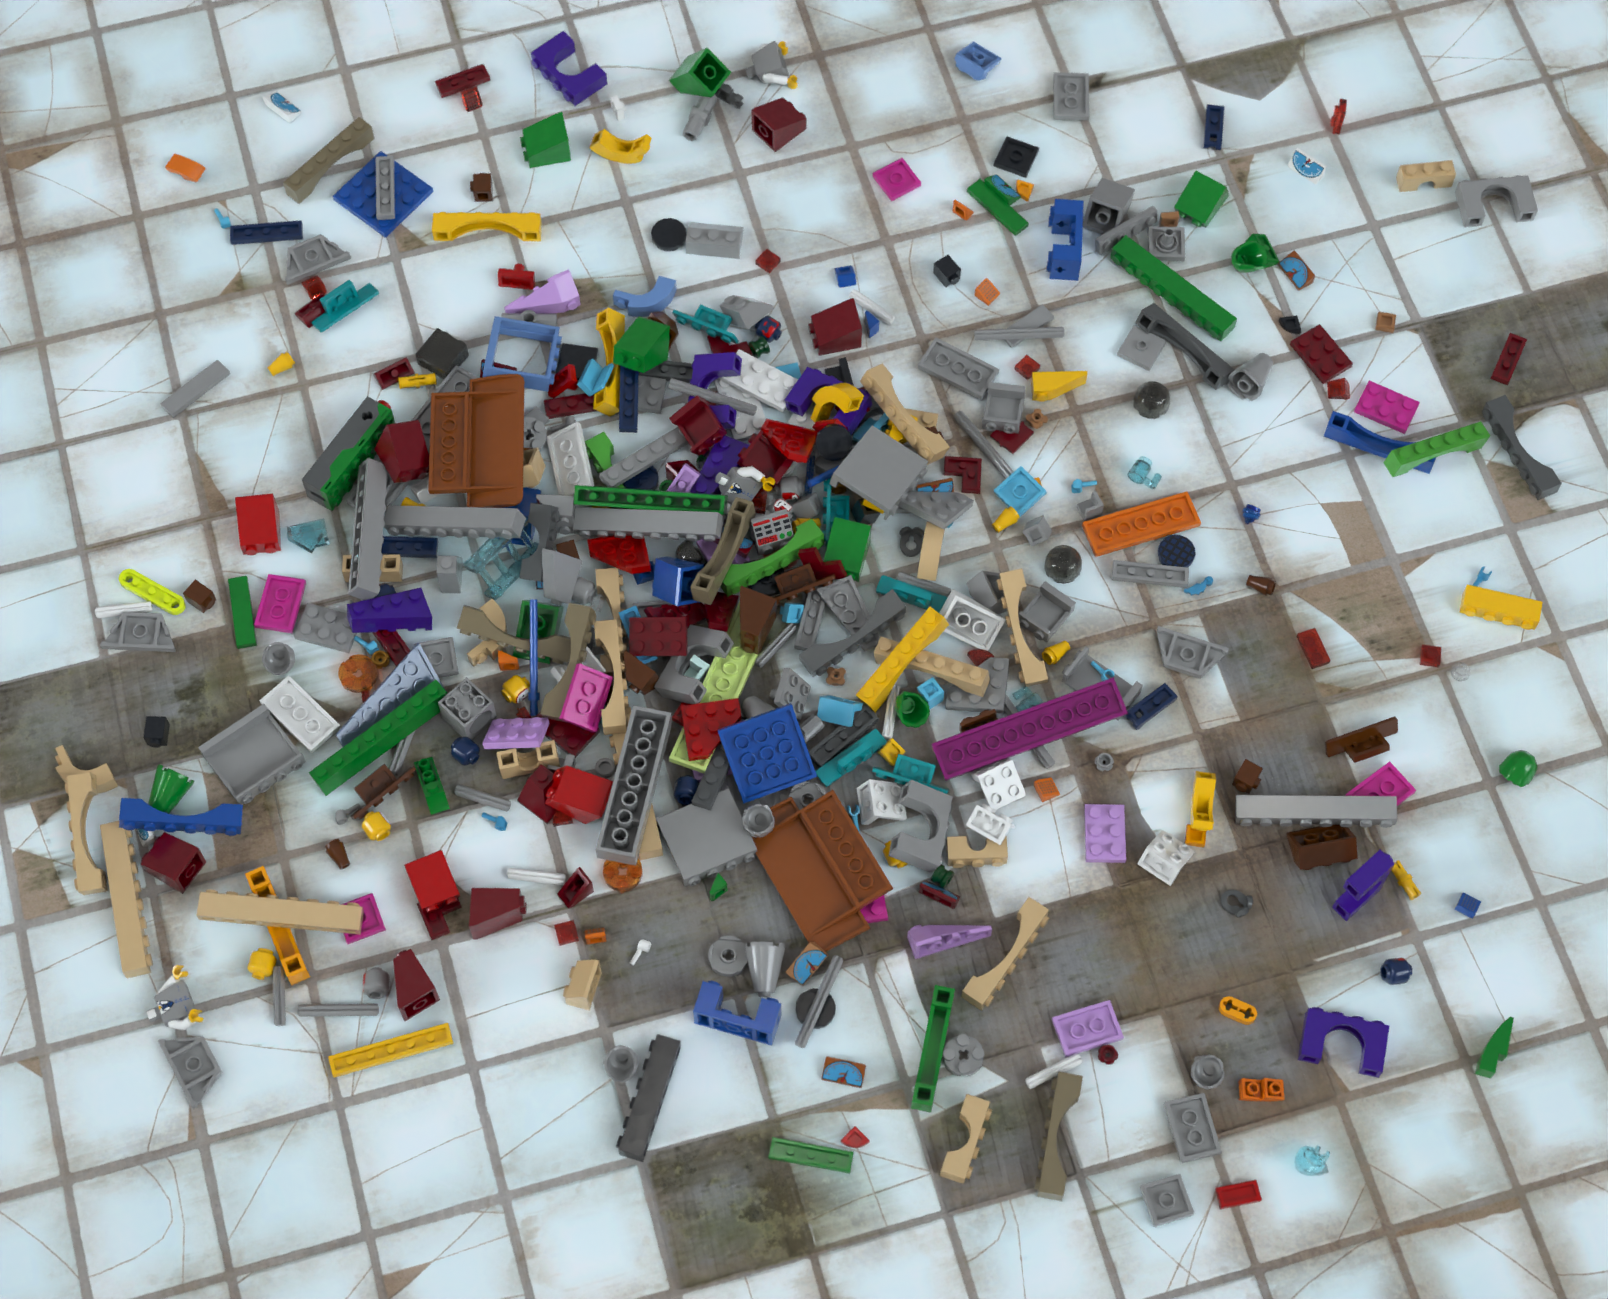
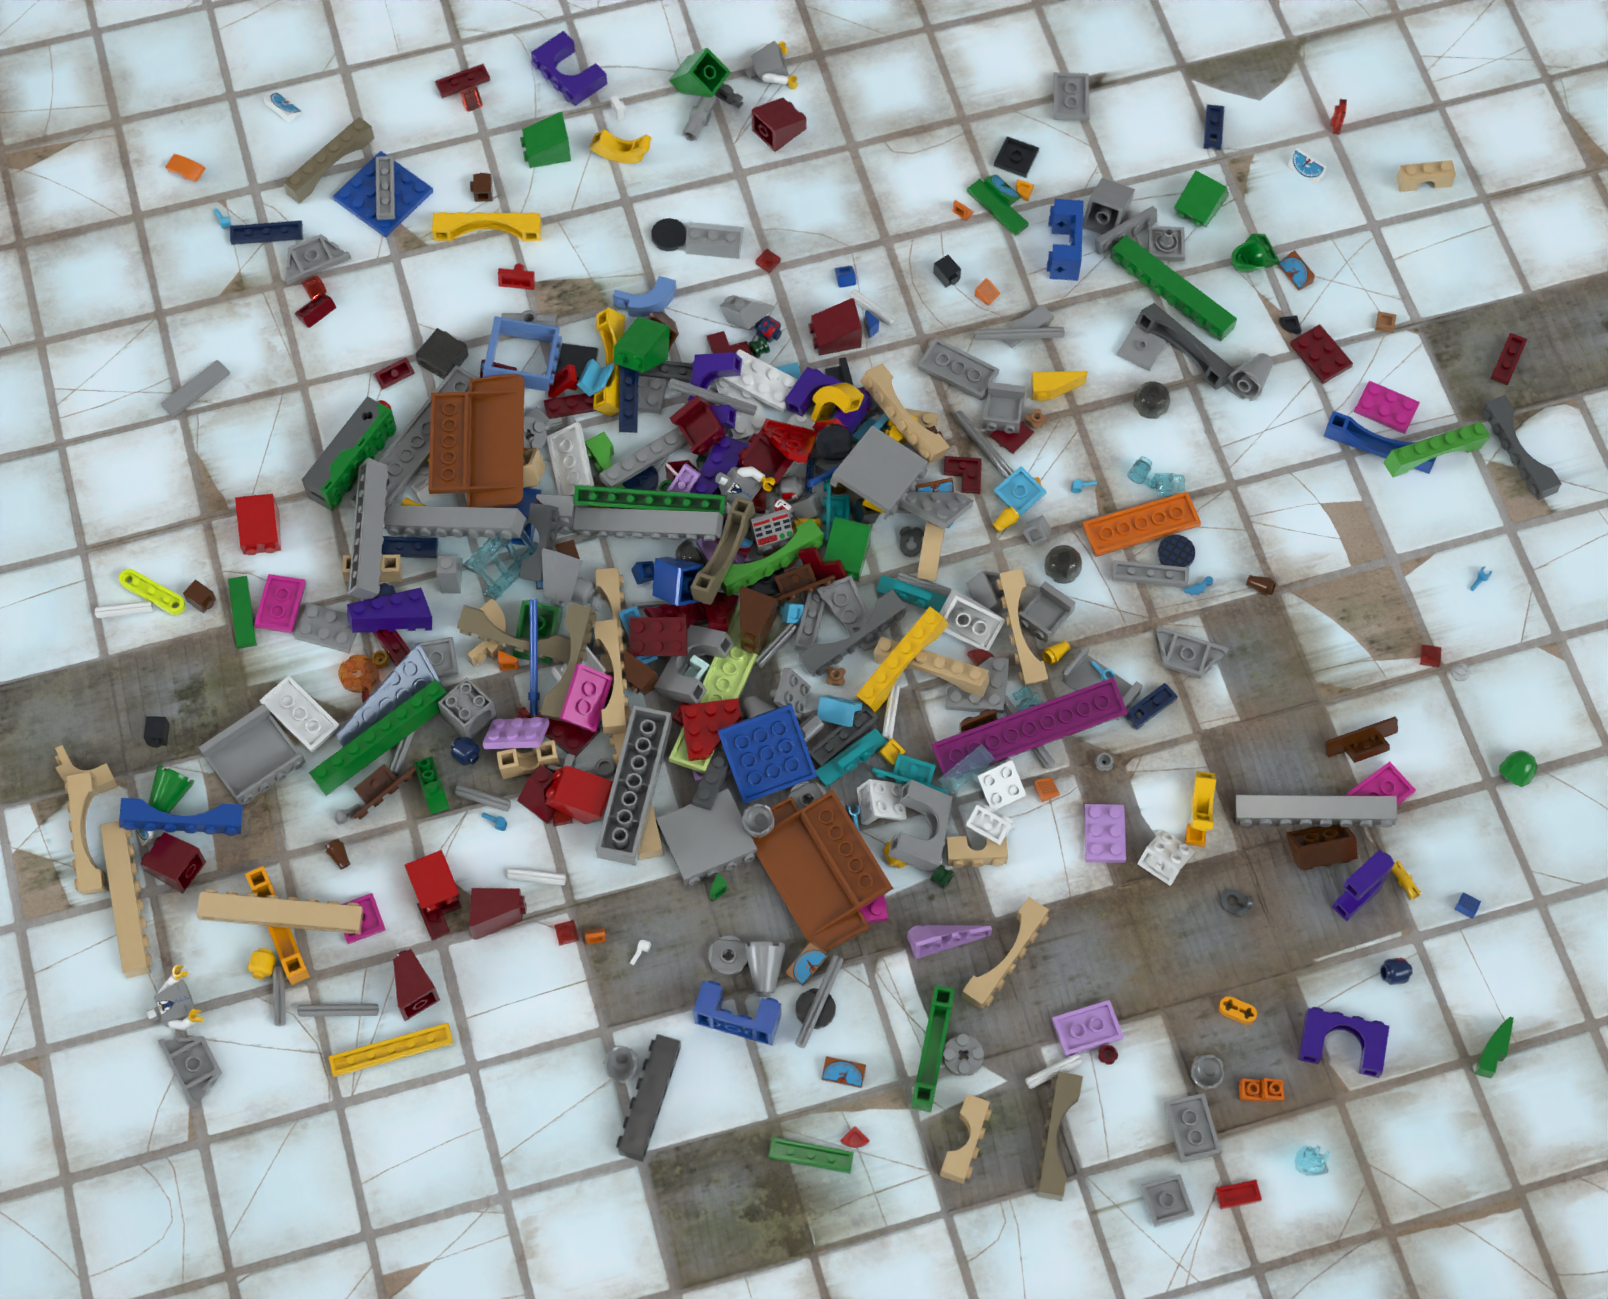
(139, 633): light grey wing -> none
(278, 658): light grey hair -> none
(281, 363): yellow cone -> none
(309, 535): clear light blue slope -> none
(342, 302): teal bracket -> none
(370, 647): medium azure hand -> none
(376, 826): yellow head -> none
(376, 983): light grey head -> none
(404, 451): dark red slope -> none
(417, 380): yellow pin -> none
(515, 689): yellow head -> none
(554, 297): lavender wedge -> none
(576, 888): dark red slope -> none
(583, 984): tan slope -> none
(622, 883): clear orange plate -> none
(623, 553): red plate -> none
(685, 789): dark blue head -> none
(710, 321): teal bracket -> none
(896, 179): dark pink tile -> none
(912, 709): green hair -> none
(931, 692): medium azure panel -> none
(939, 894): dark red slope -> none
(966, 770): none -> clear light blue tile
(976, 61): medium blue slope -> none
(1026, 367): clear red plate -> none
(1091, 508): light grey panel -> none
(1165, 484): none -> clear light blue piece
(1169, 219): medium nougat tile -> none
(1247, 777): reddish brown brick -> none
(1251, 513): clear blue plate -> none
(1313, 648): clear red plate -> none
(1338, 389): clear red slope -> none
(1500, 607): yellow brick -> none
(1514, 189): light grey arch -> none

